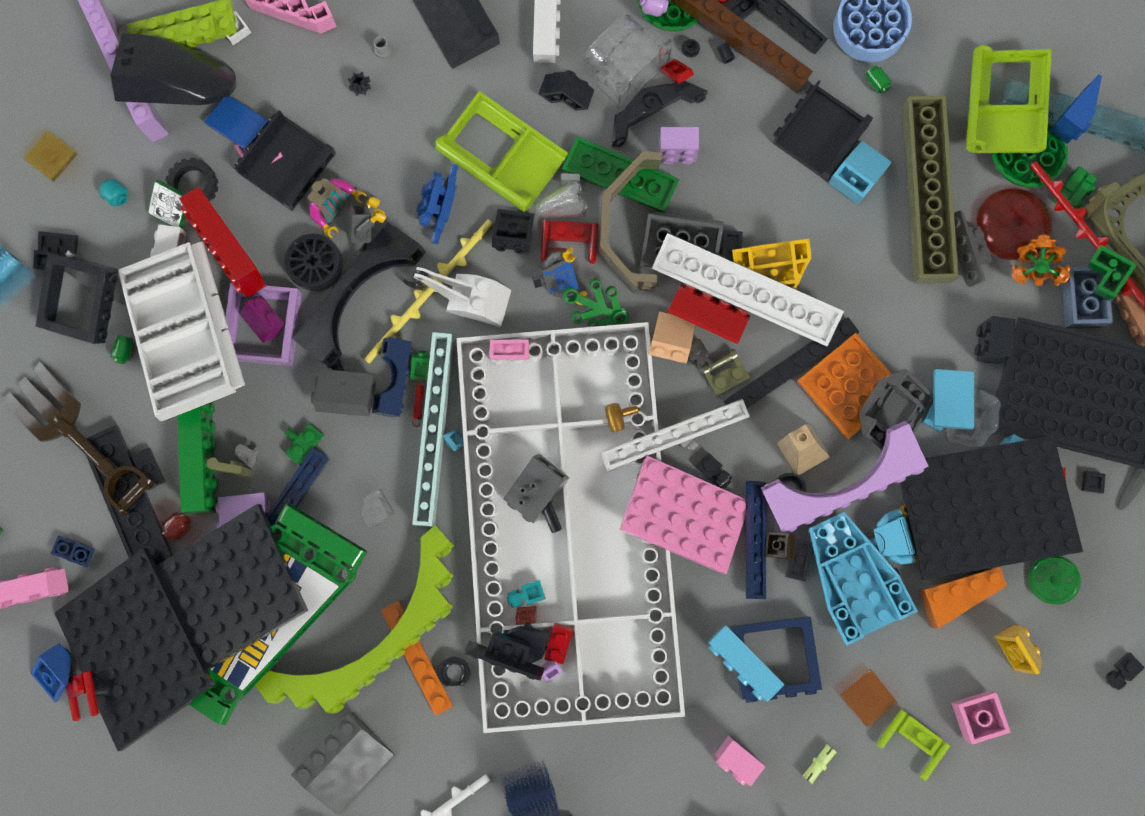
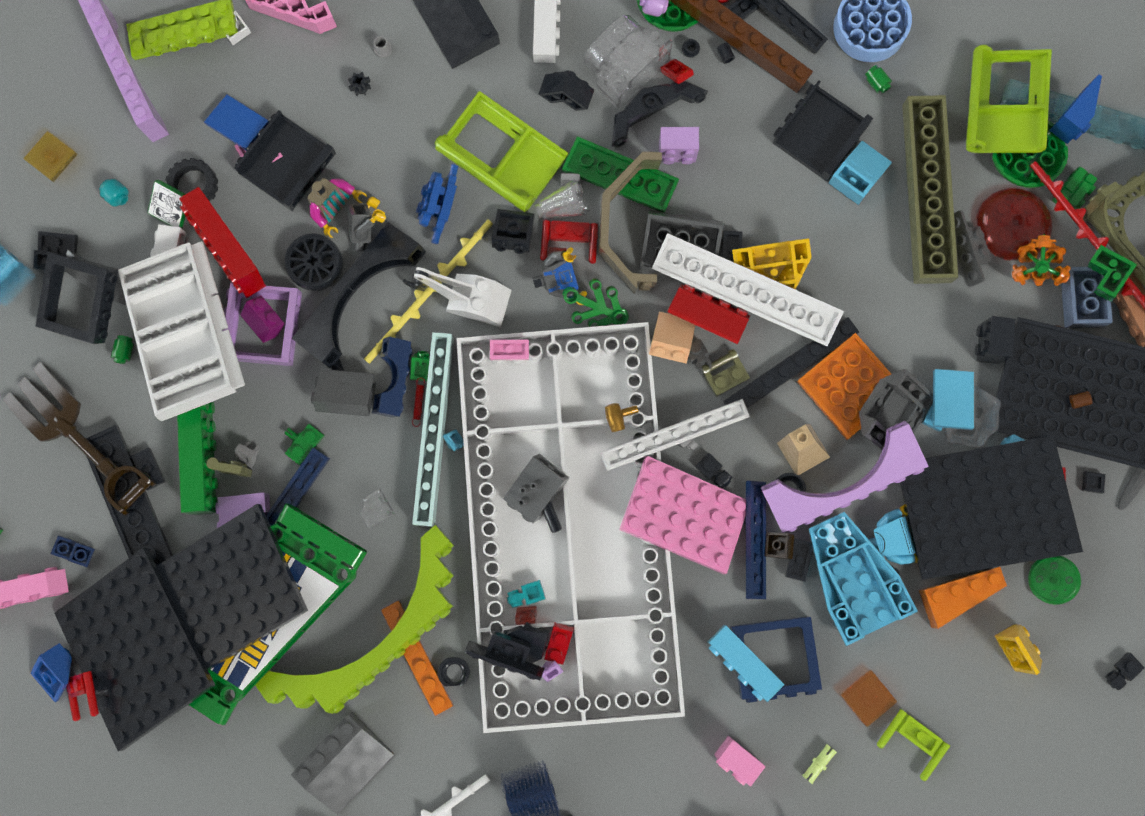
(167, 73): black windscreen -> none
(176, 526): clear red head -> none
(980, 717): bright pink brick -> none
(1080, 399): none -> reddish brown hinge

